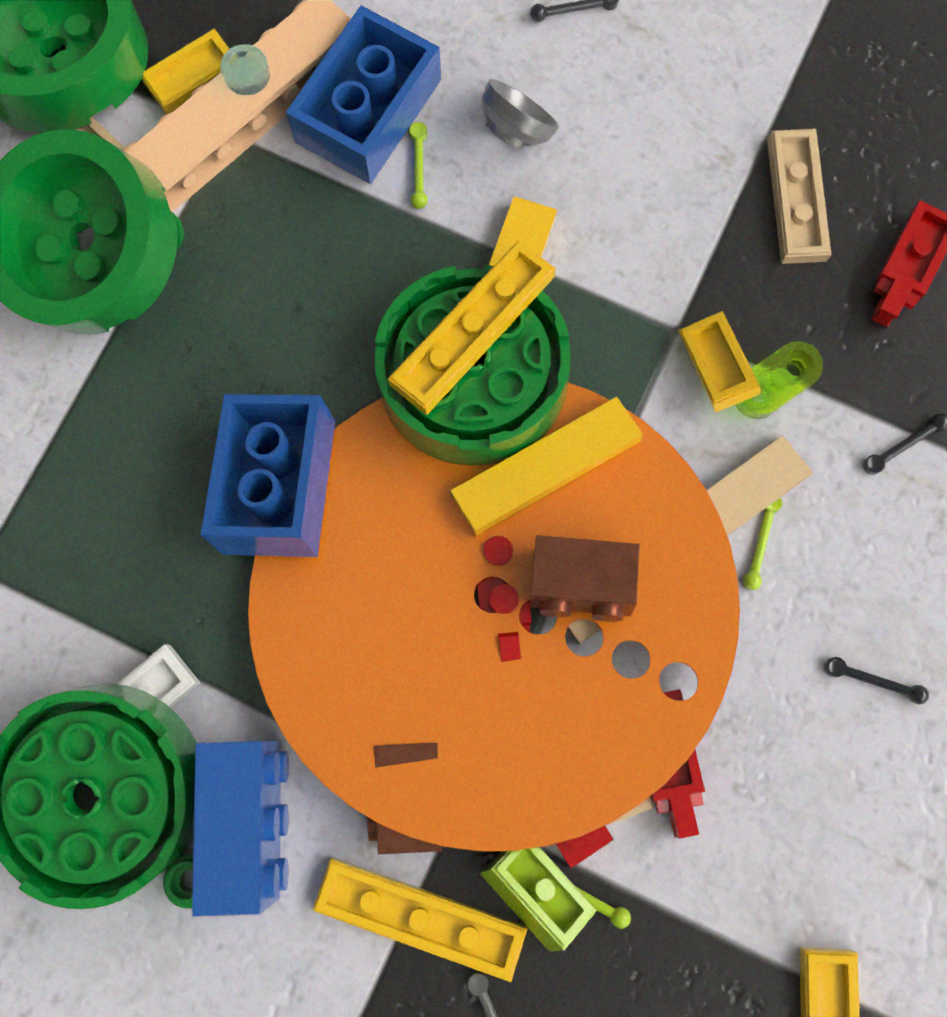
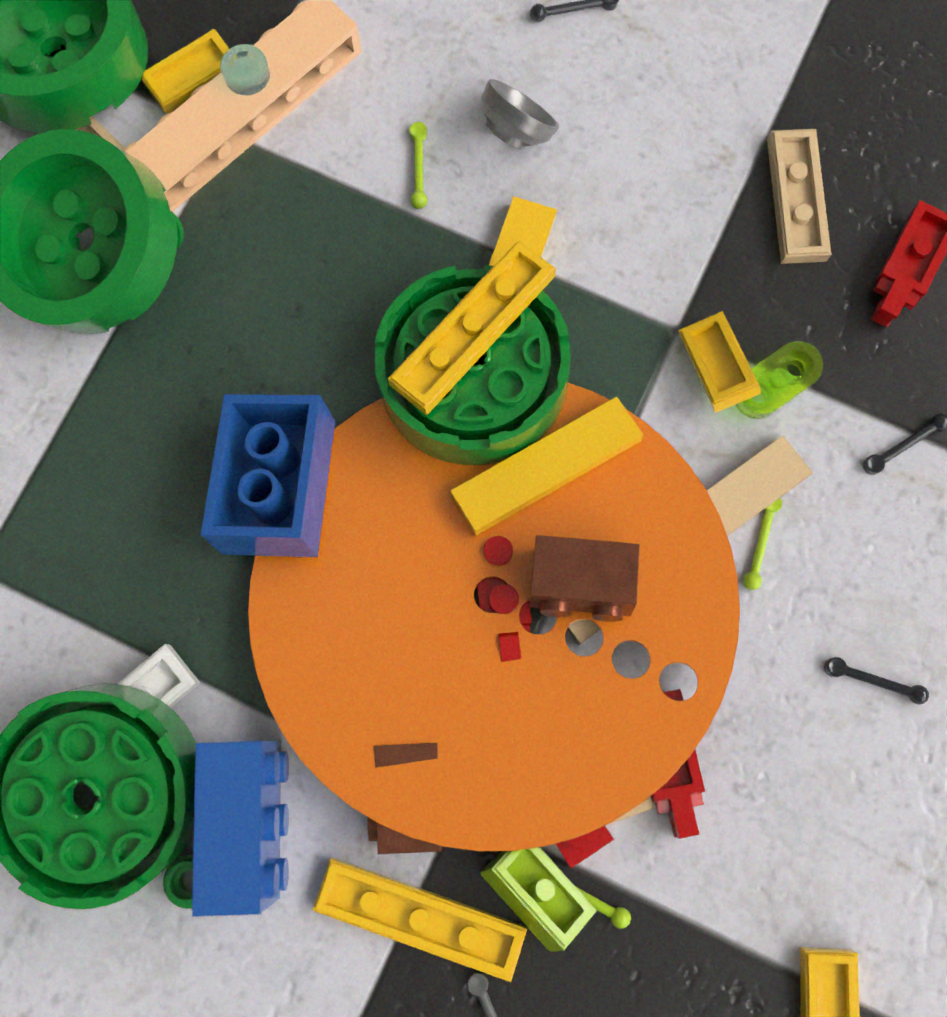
(365, 94): blue brick -> none

